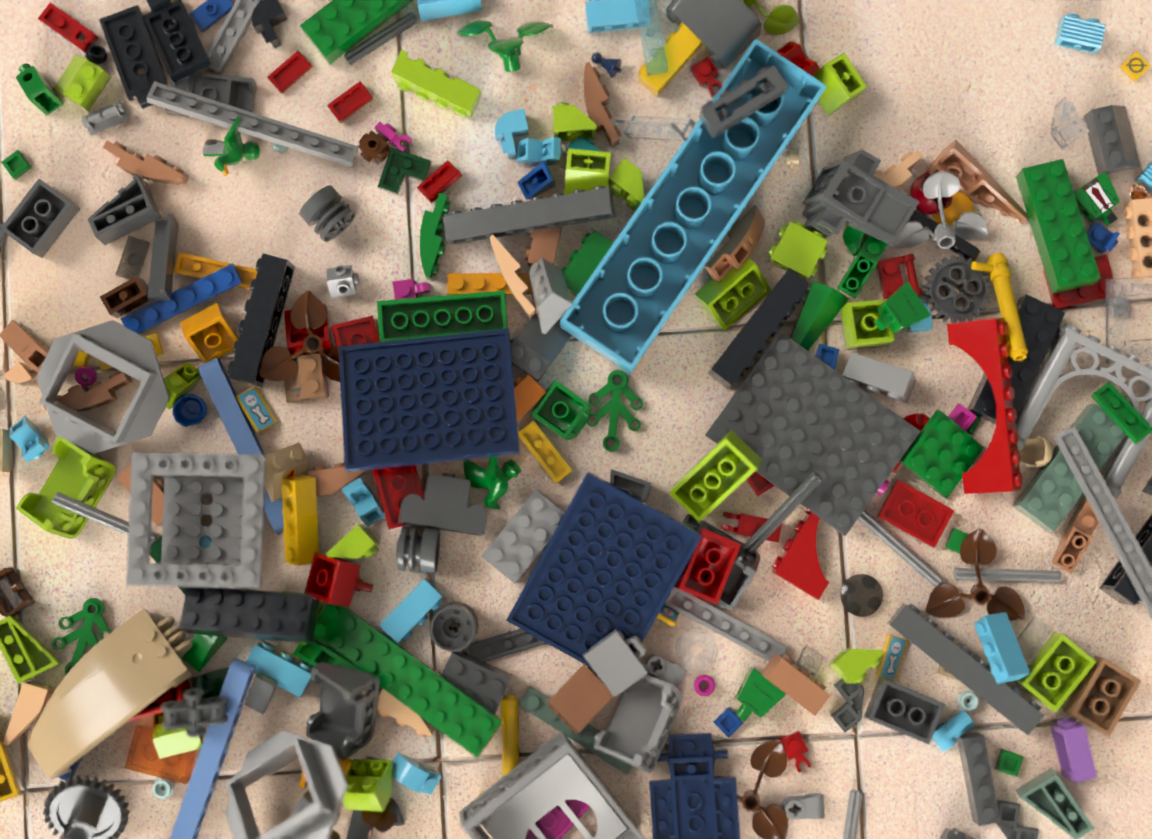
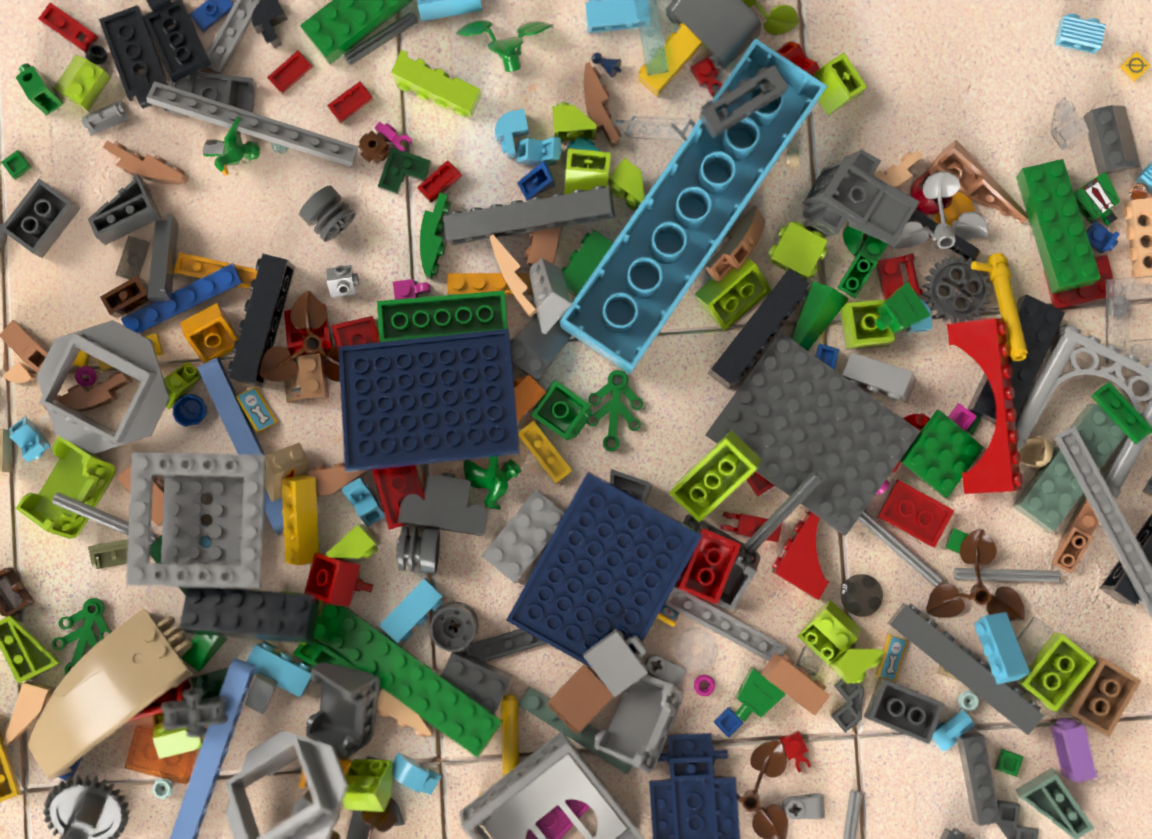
(109, 554): none -> olive hinge
(830, 632): none -> lime slope

